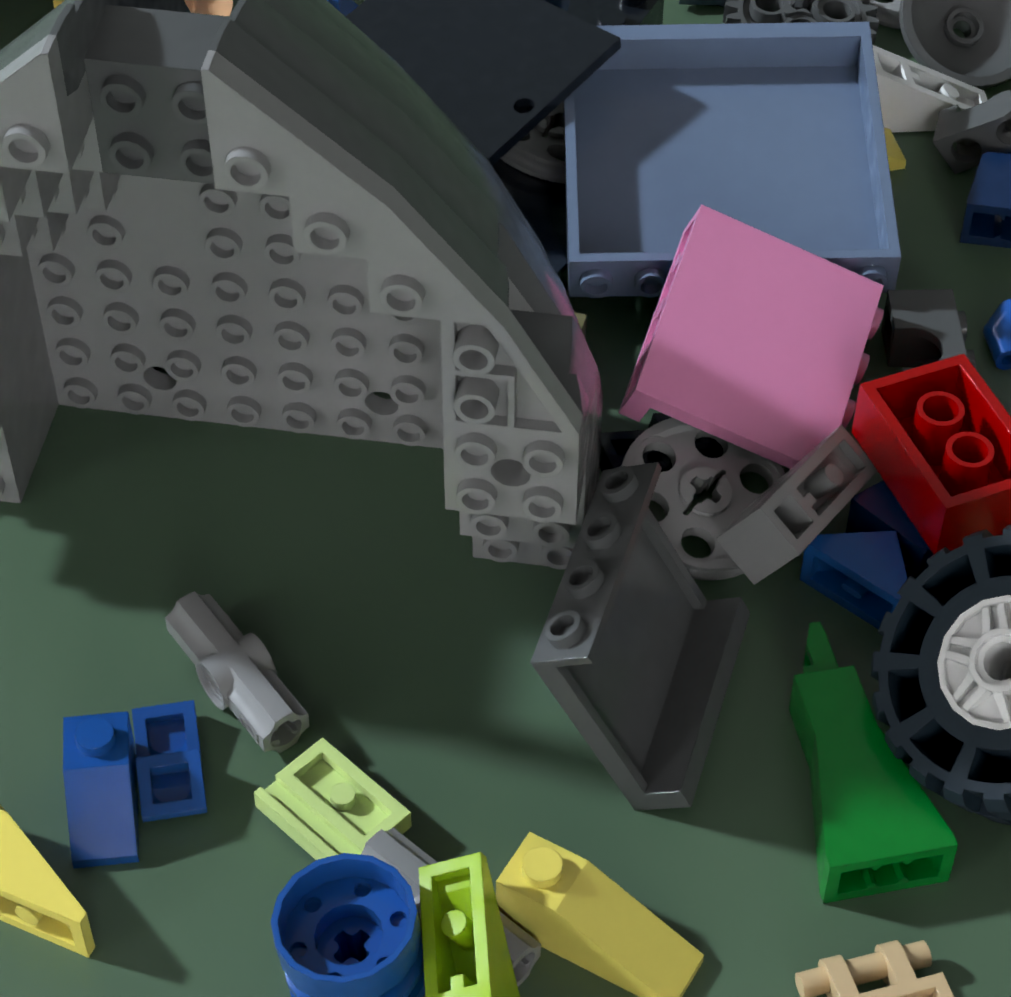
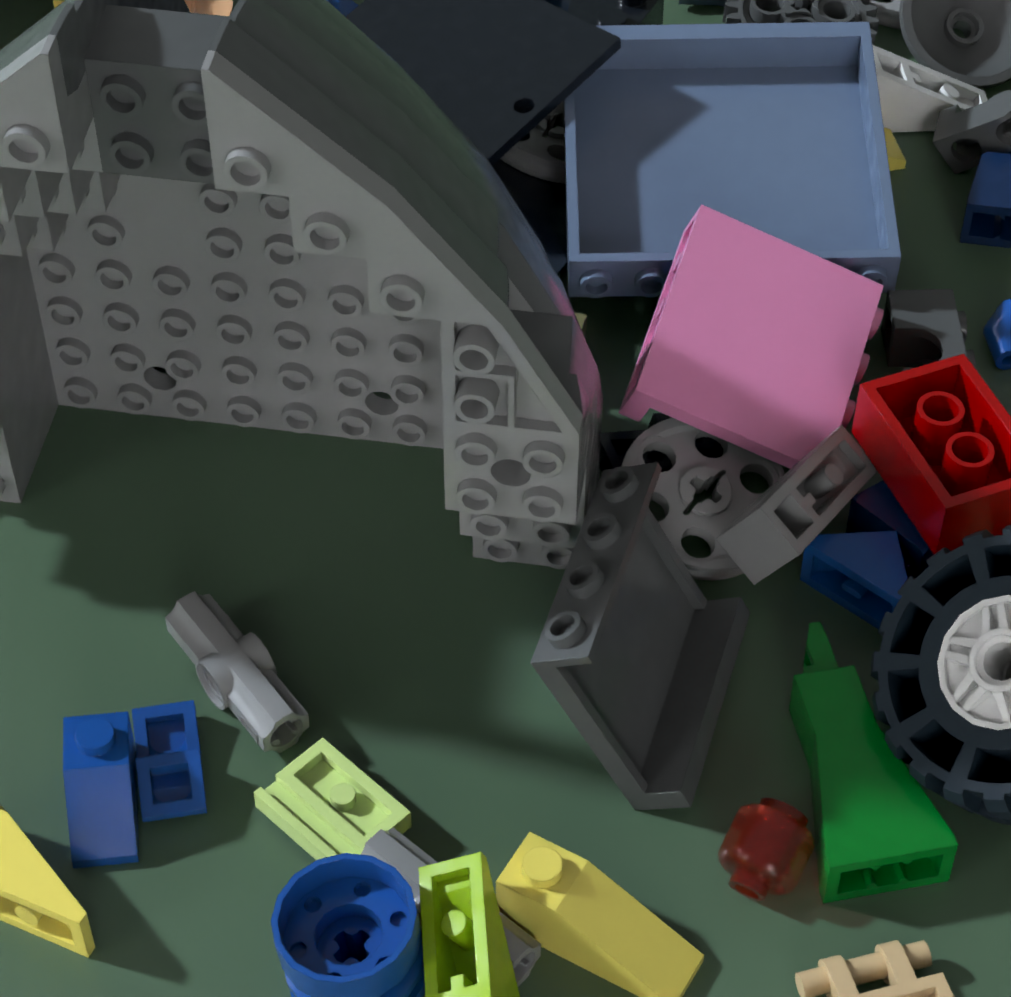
(766, 849): none -> clear red head

